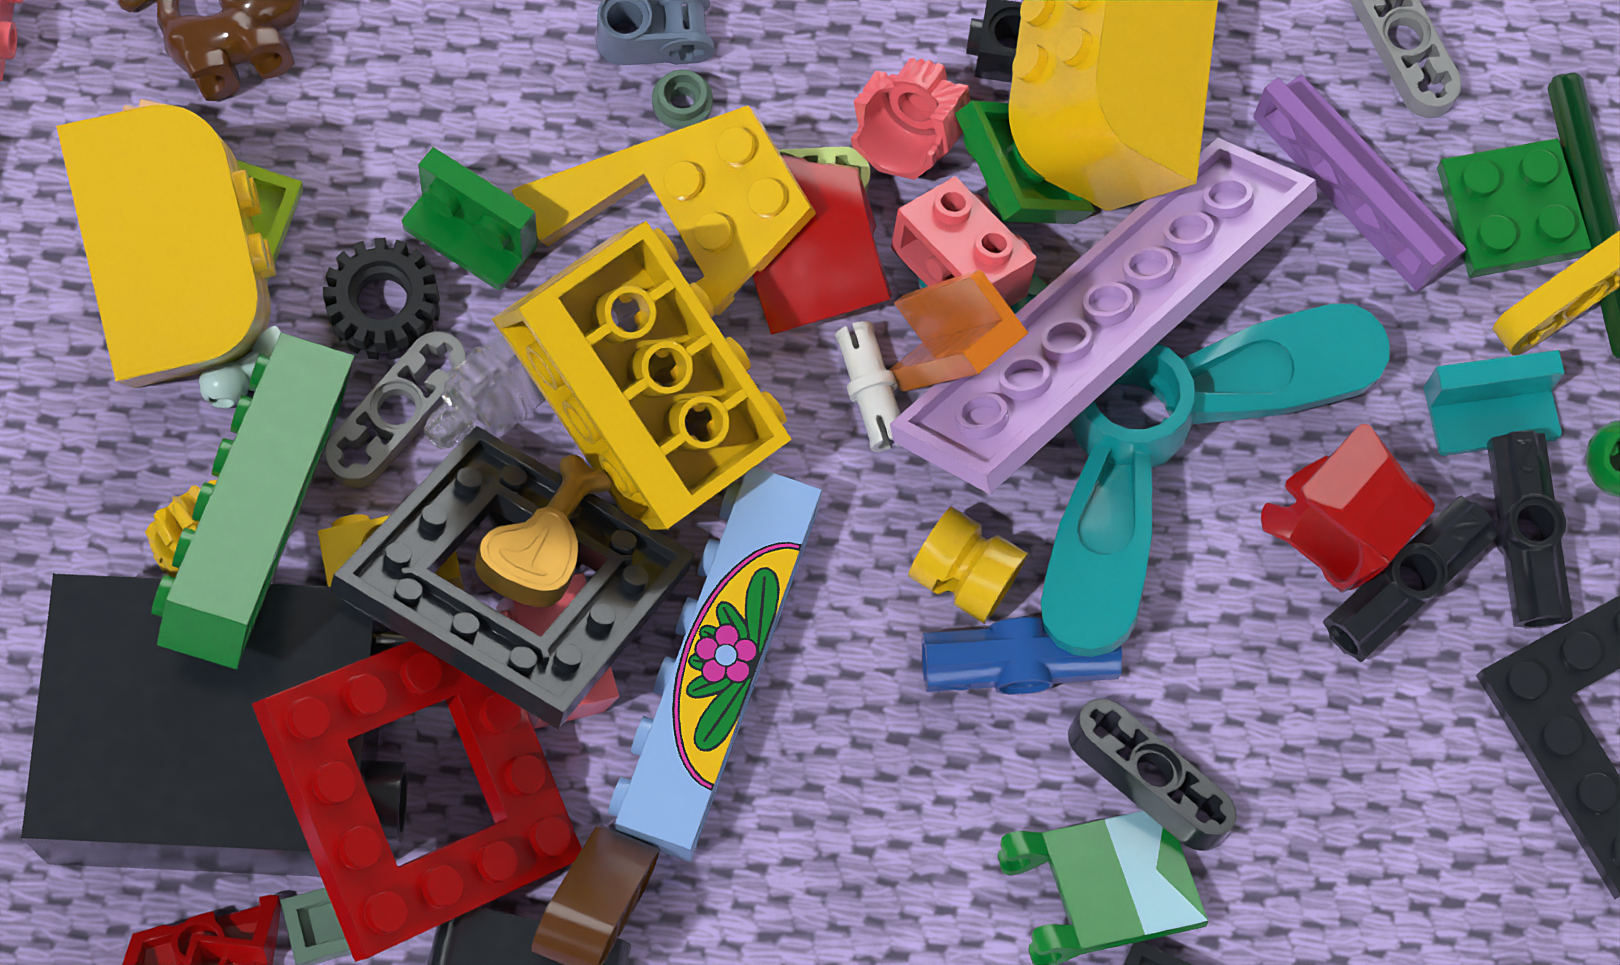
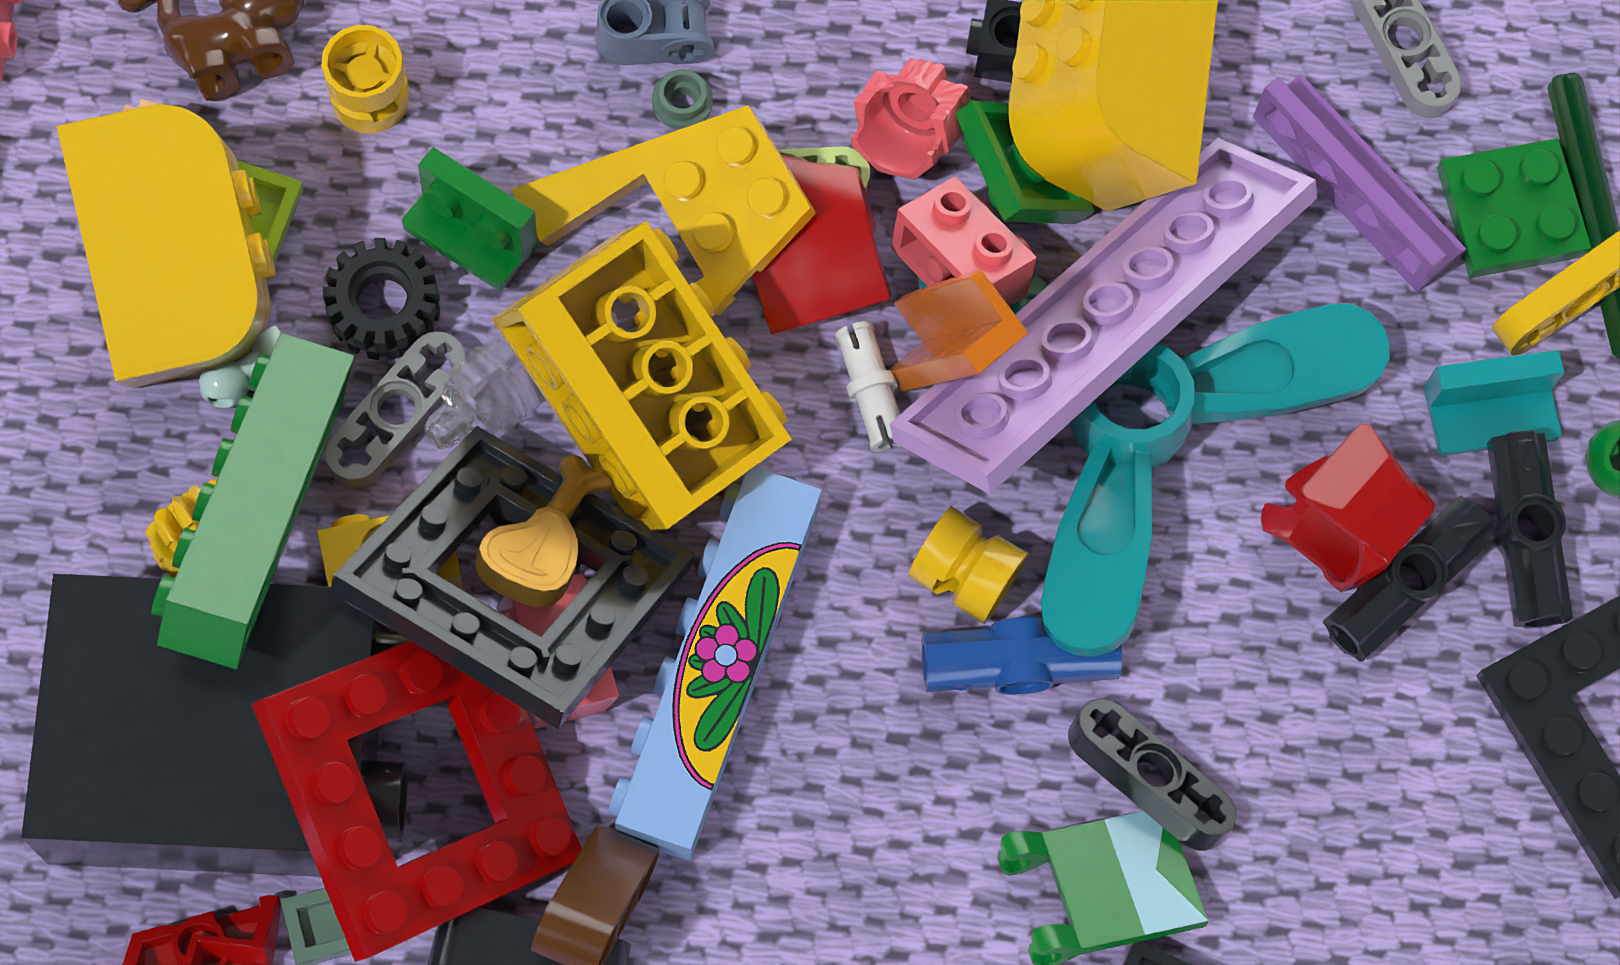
(365, 78): none -> yellow wheel

